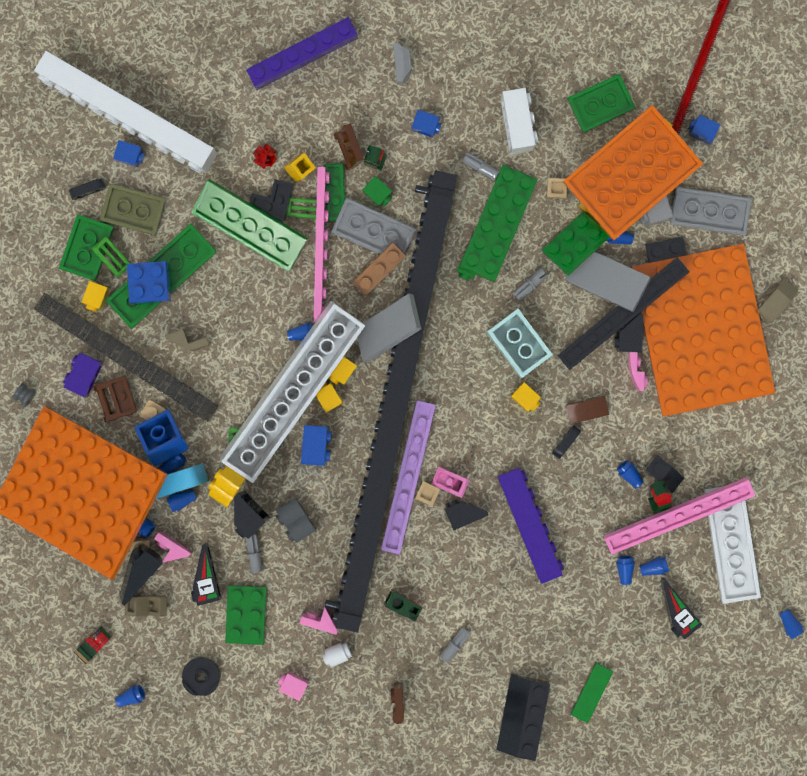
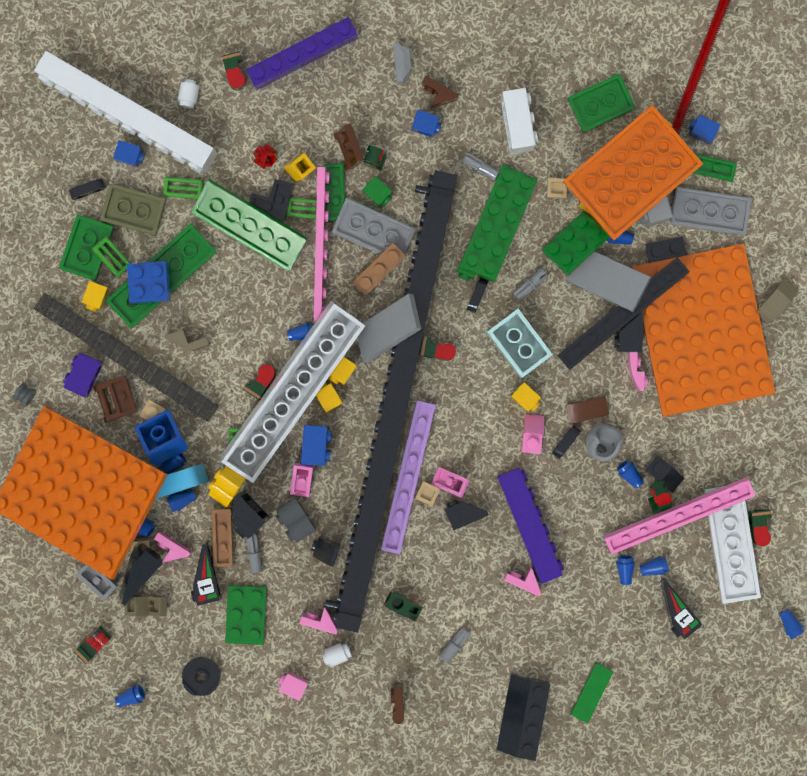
(97, 582): none -> light grey slope
(182, 180): none -> bright green tile
(188, 94): none -> white brick
(222, 538): none -> medium nougat plate
(235, 77): none -> leg
(265, 377): none -> leg
(301, 480): none -> bright pink slope
(325, 550): none -> black slope
(441, 352): none -> leg
(444, 94): none -> reddish brown slope
(477, 295): none -> black beam
(528, 584): none -> bright pink slope
(533, 433): none -> bright pink slope
(603, 442): none -> light grey piece
(716, 168): none -> green tile
(758, 526): none -> leg

